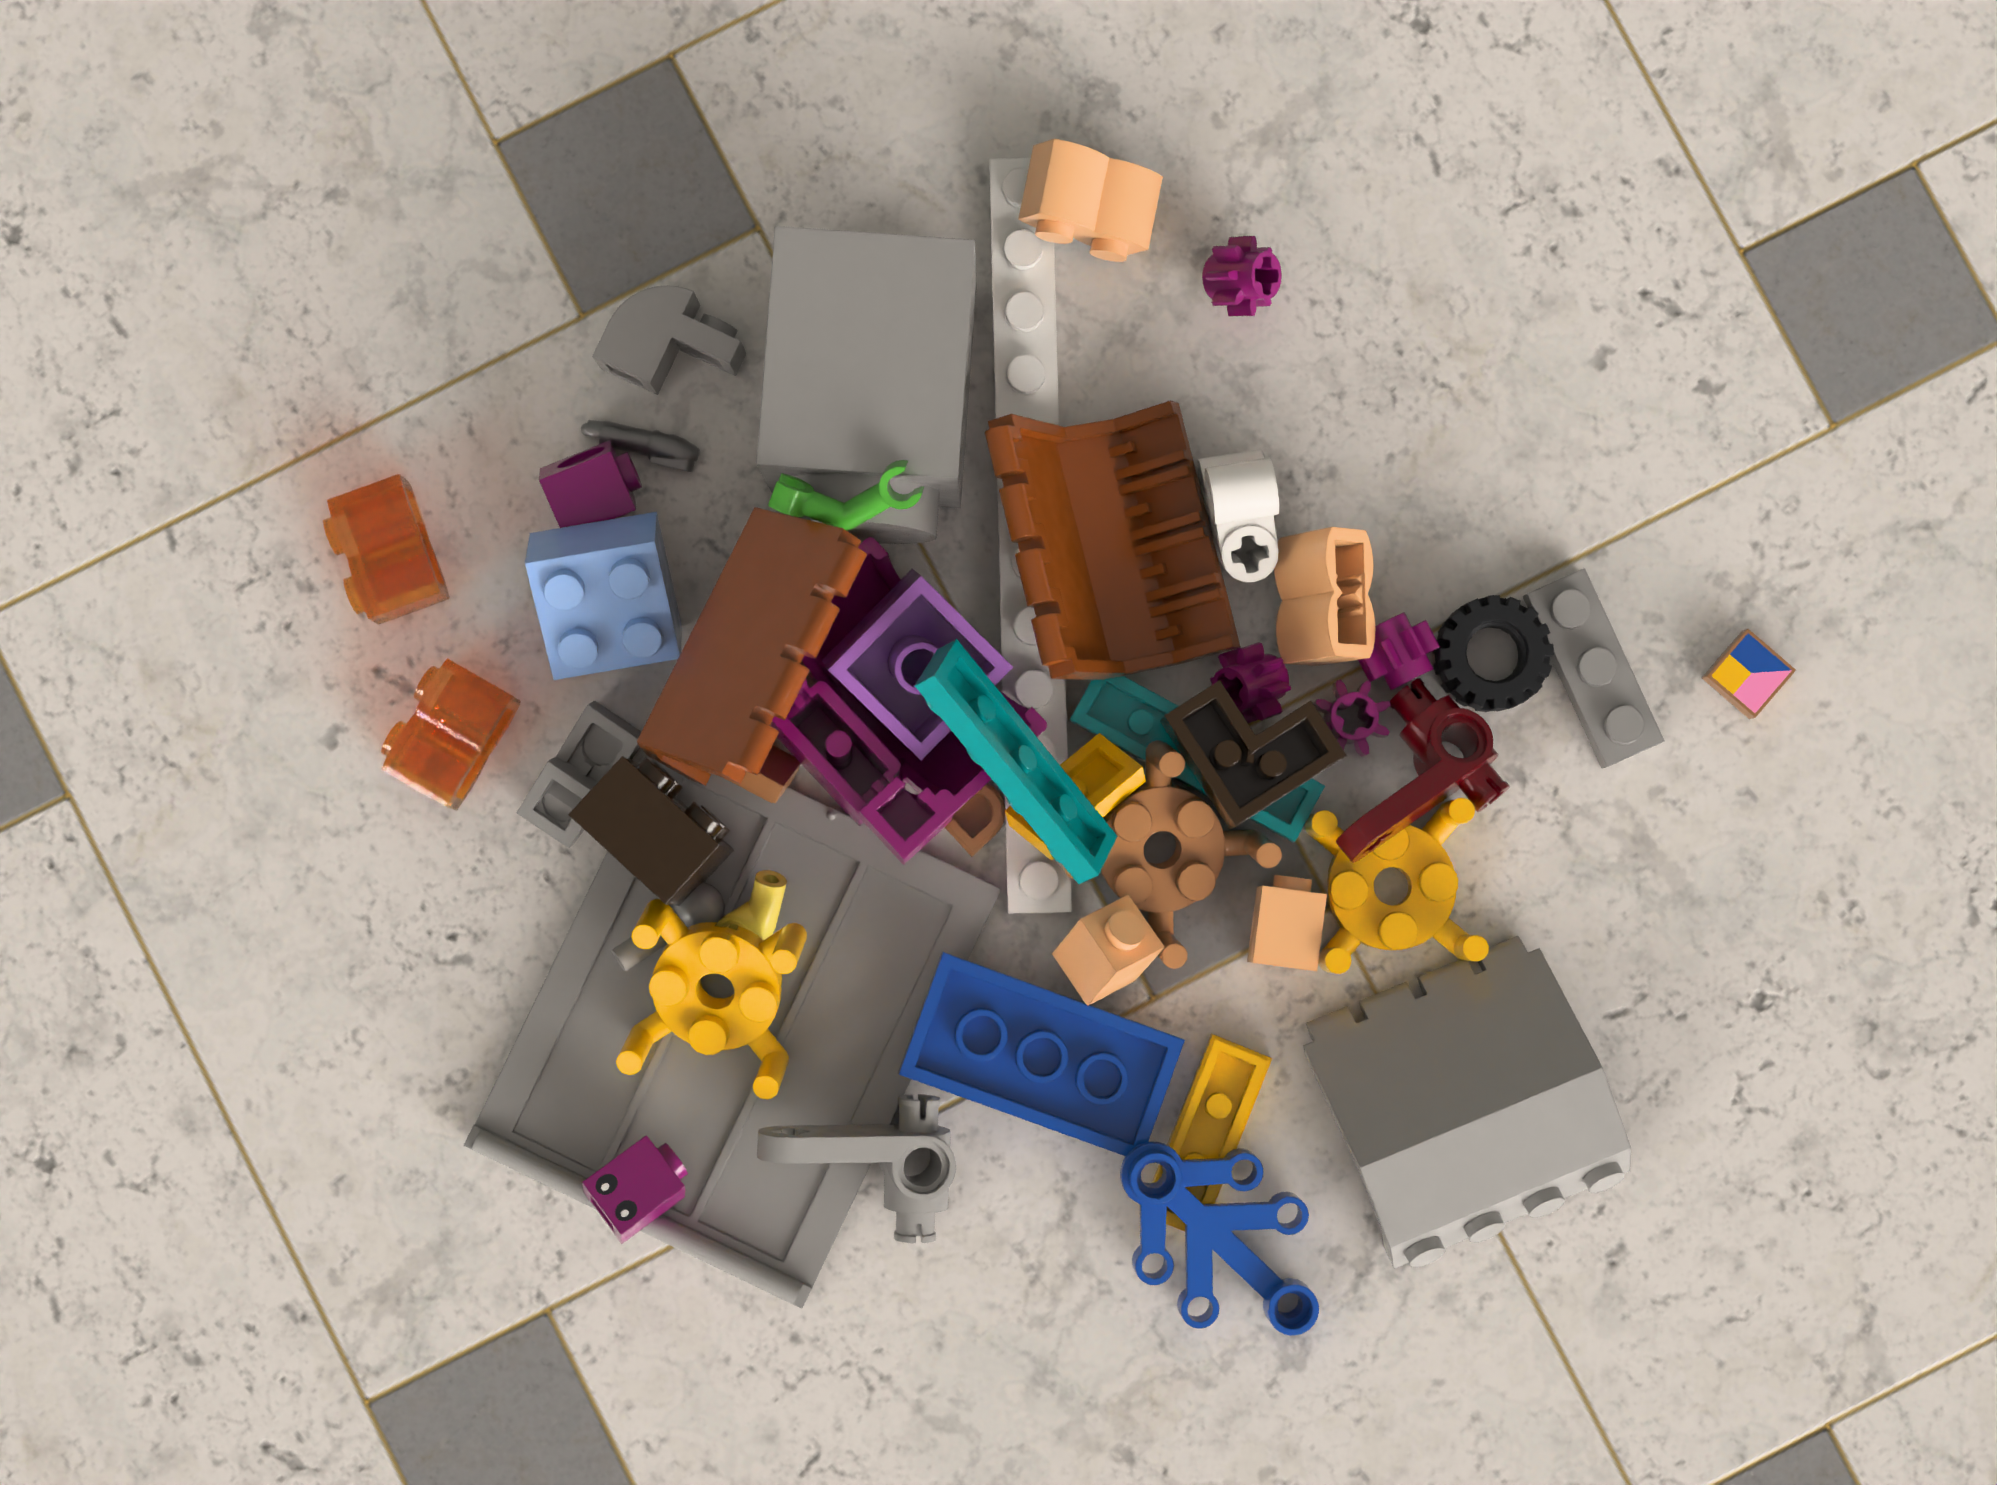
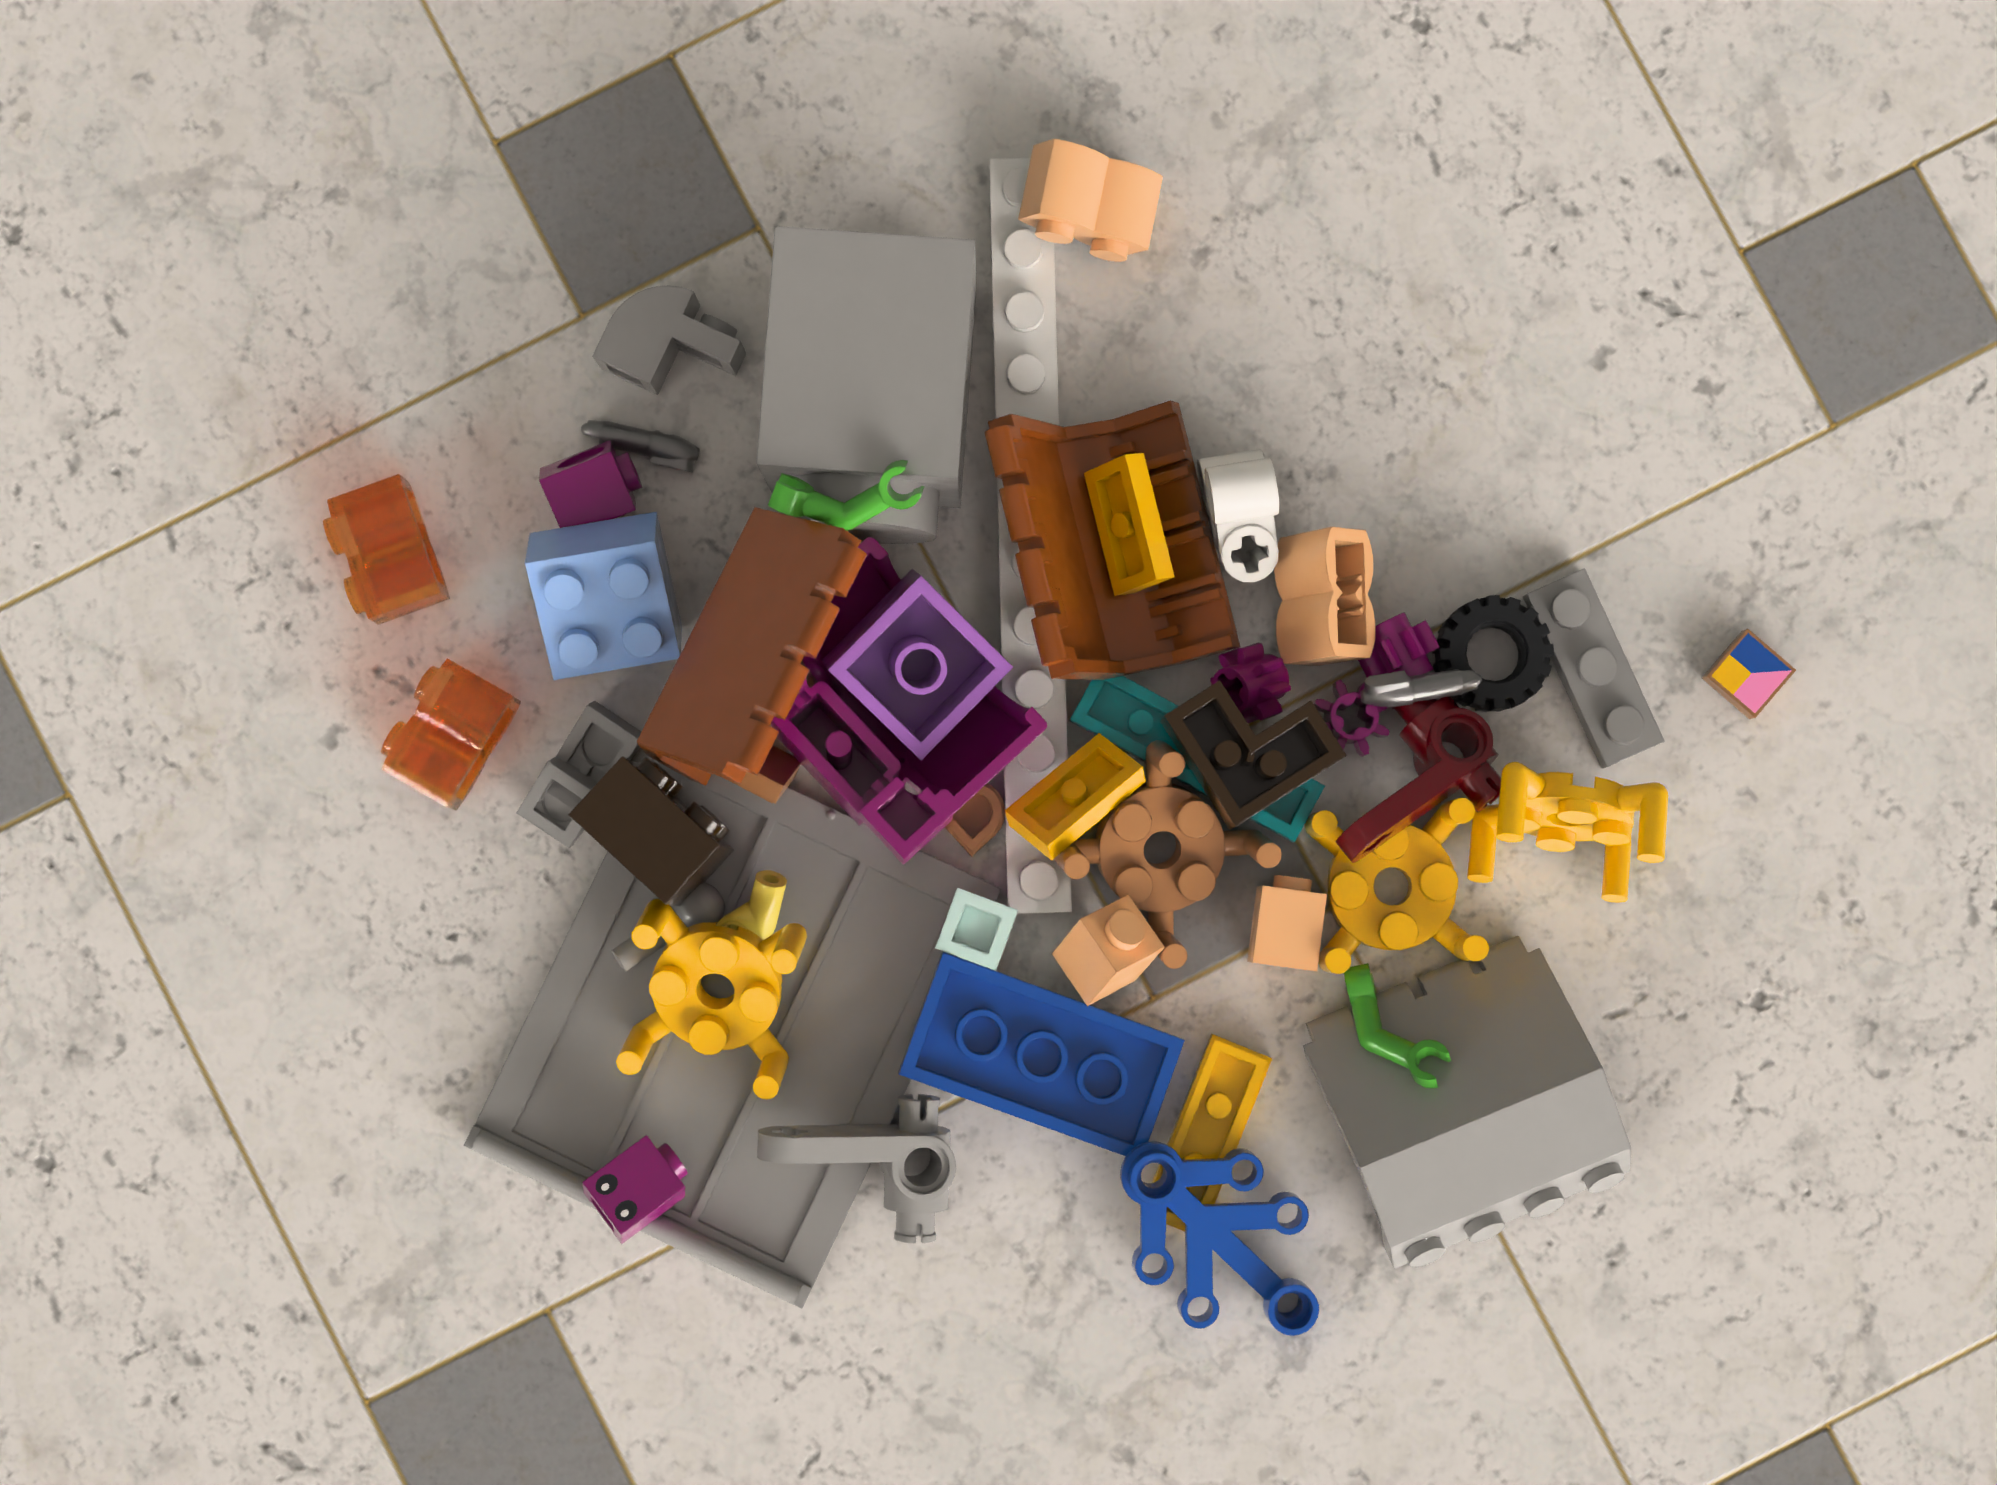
(976, 929): none -> light aqua plate
(1016, 761): teal plate -> none
(1129, 524): none -> yellow plate
(1242, 276): magenta gear -> none
(1382, 1042): none -> bright green arm
(1400, 689): none -> flat silver piece
(1568, 813): none -> yellow plate

